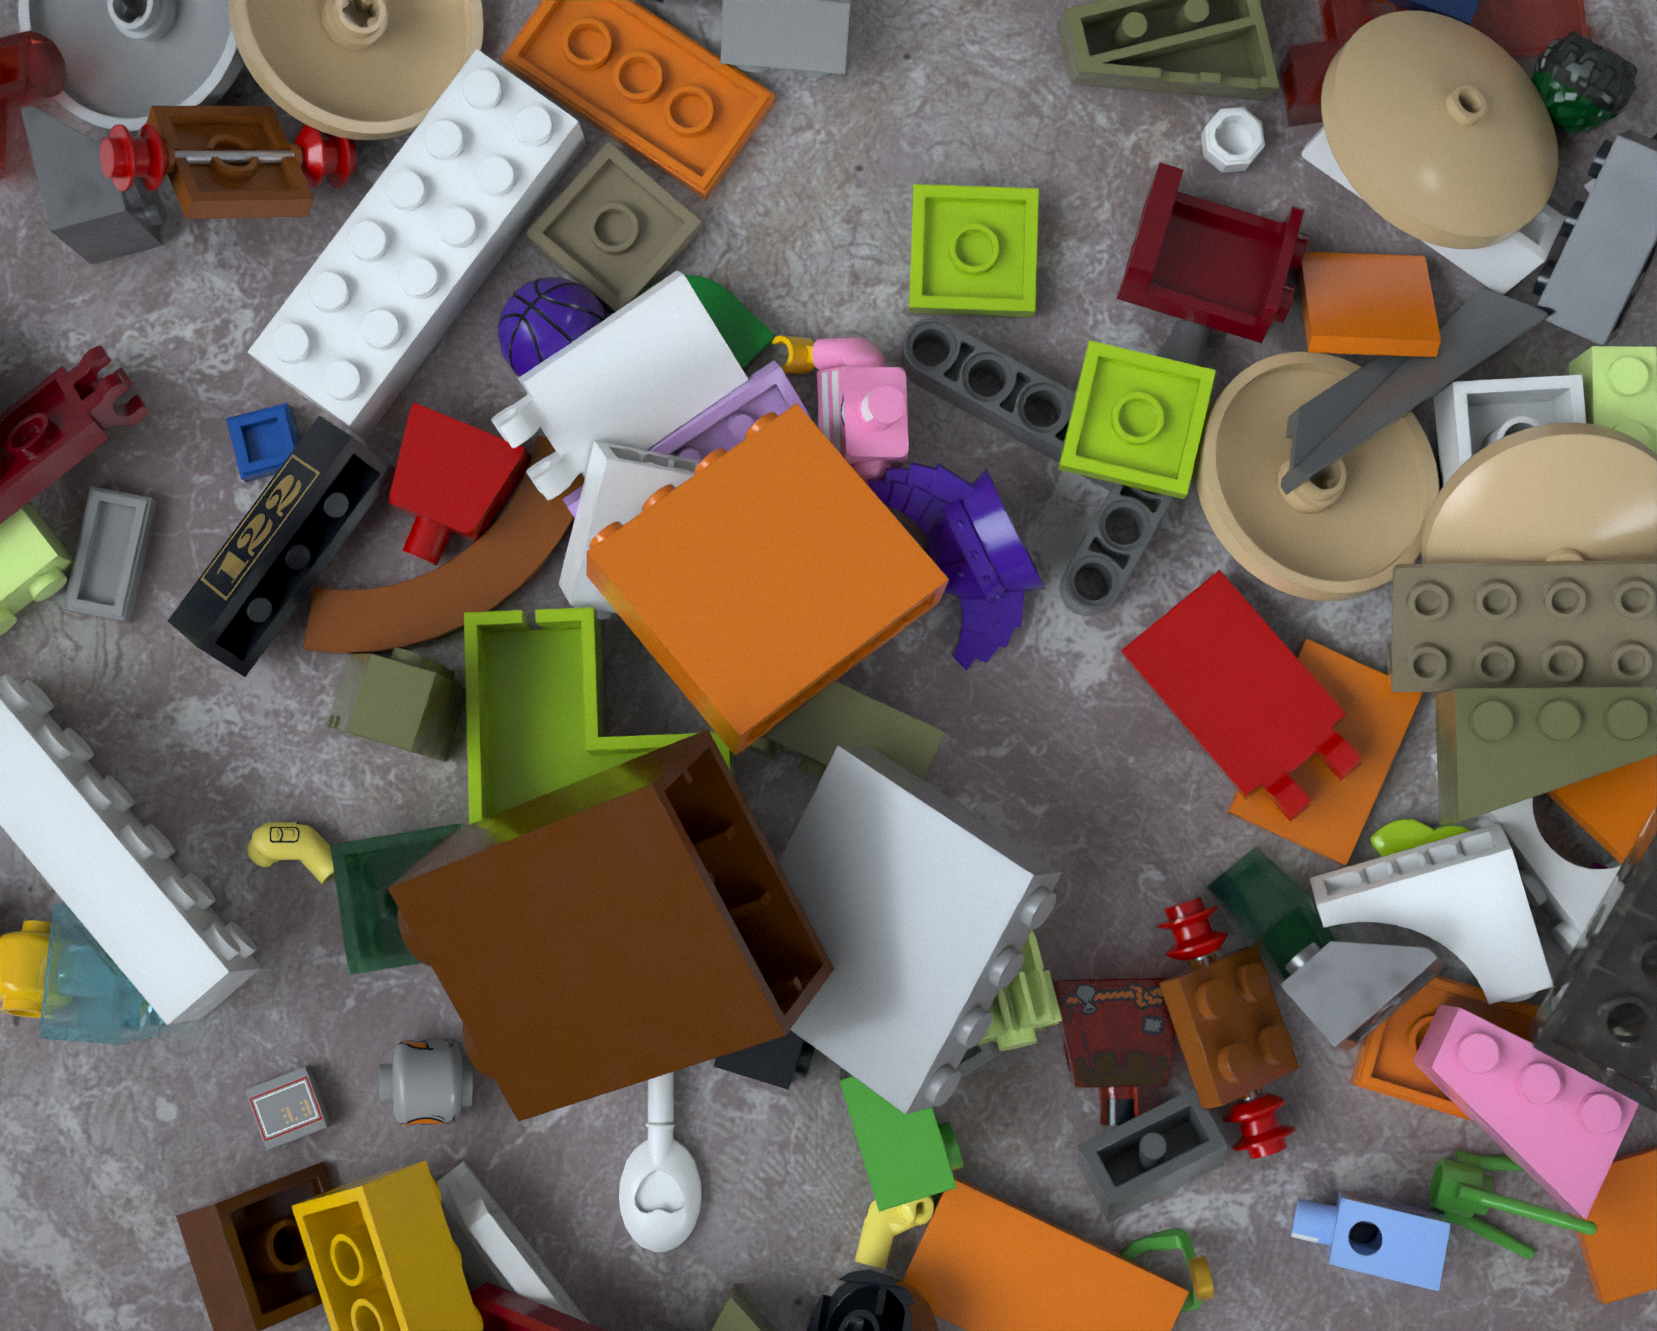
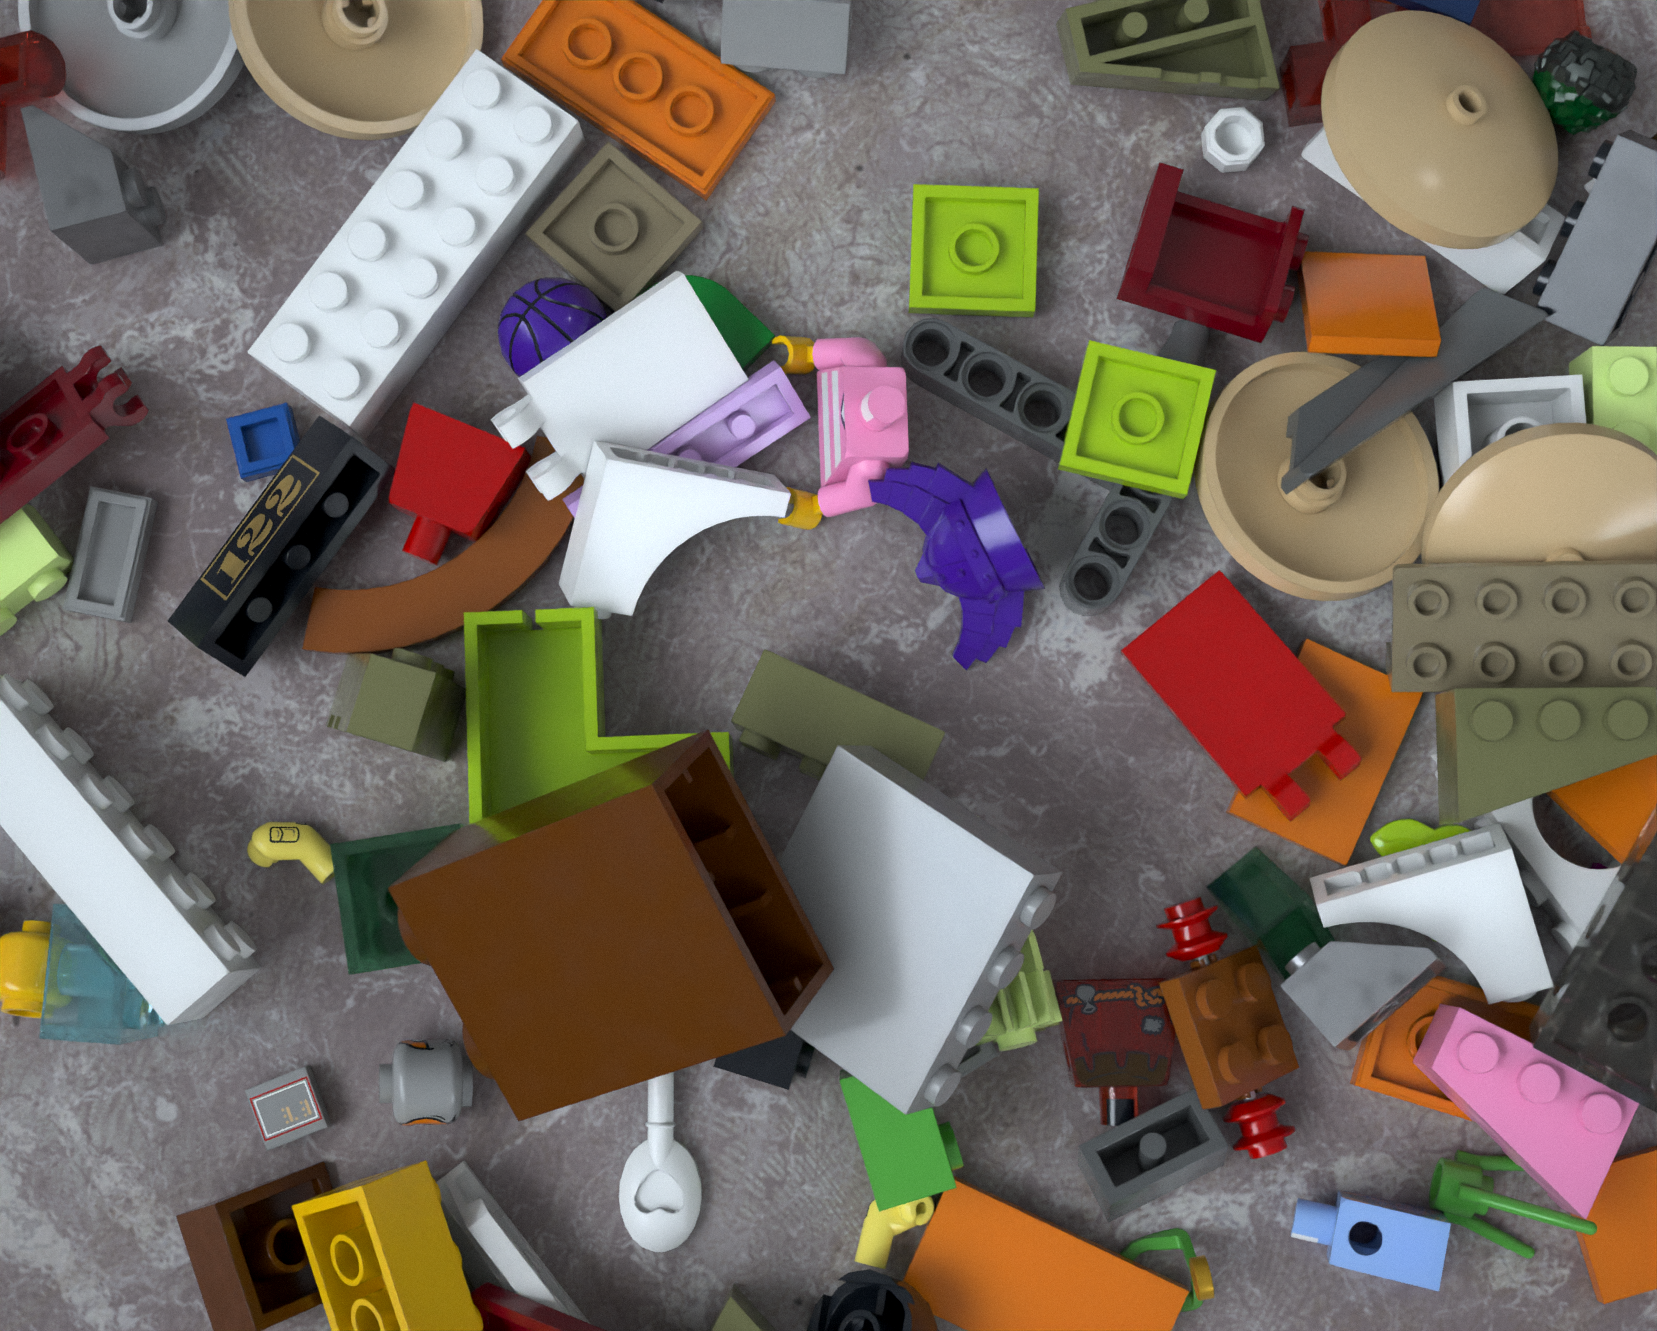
(227, 161): dark orange plate -> none
(764, 576): orange brick -> none

